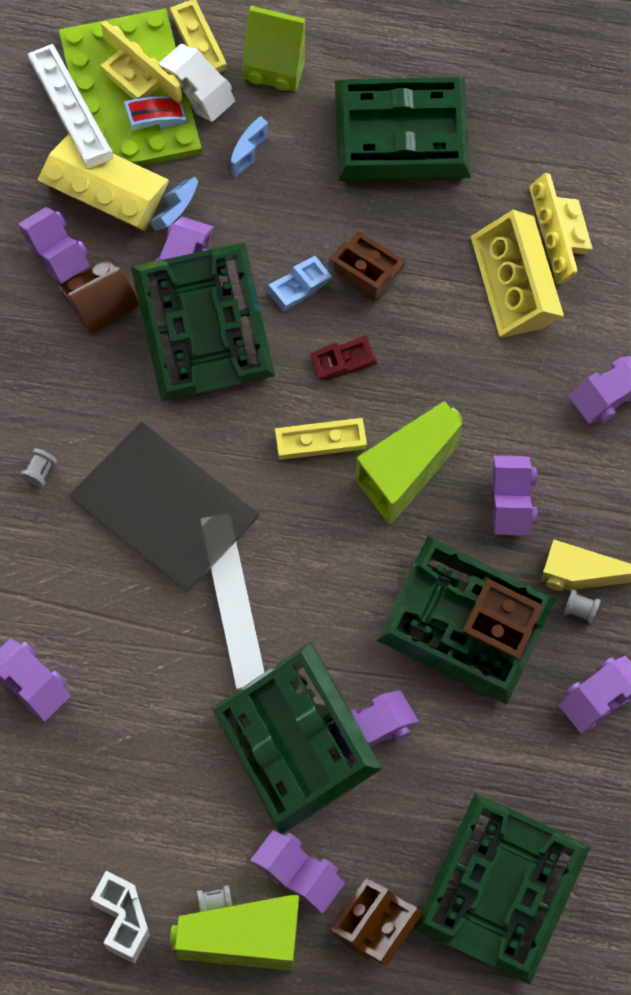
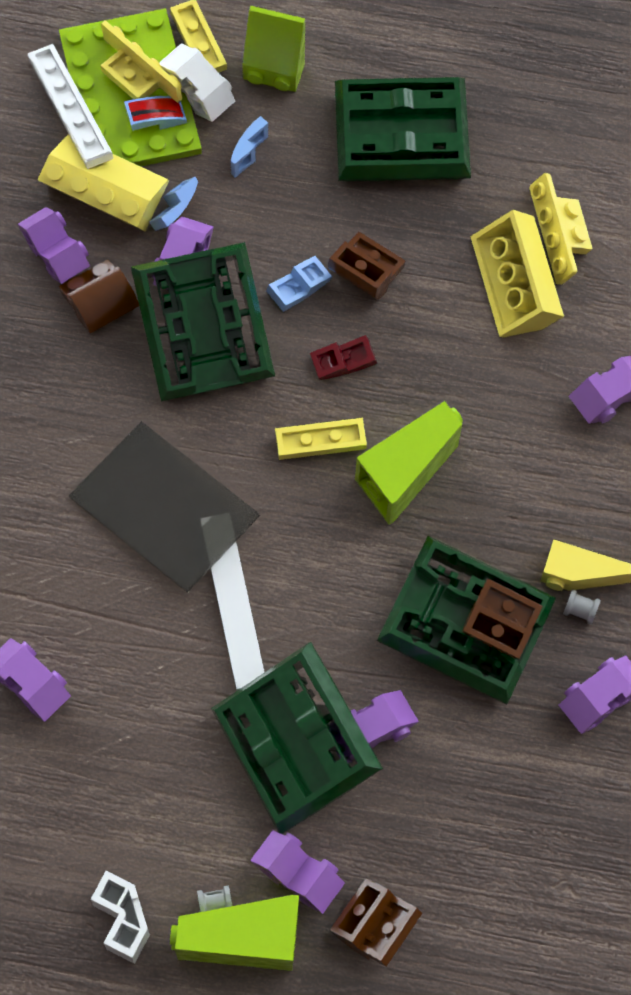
(38, 467): light grey bush -> none
(502, 888): dark green piece -> none
(511, 491): medium lavender brick -> none

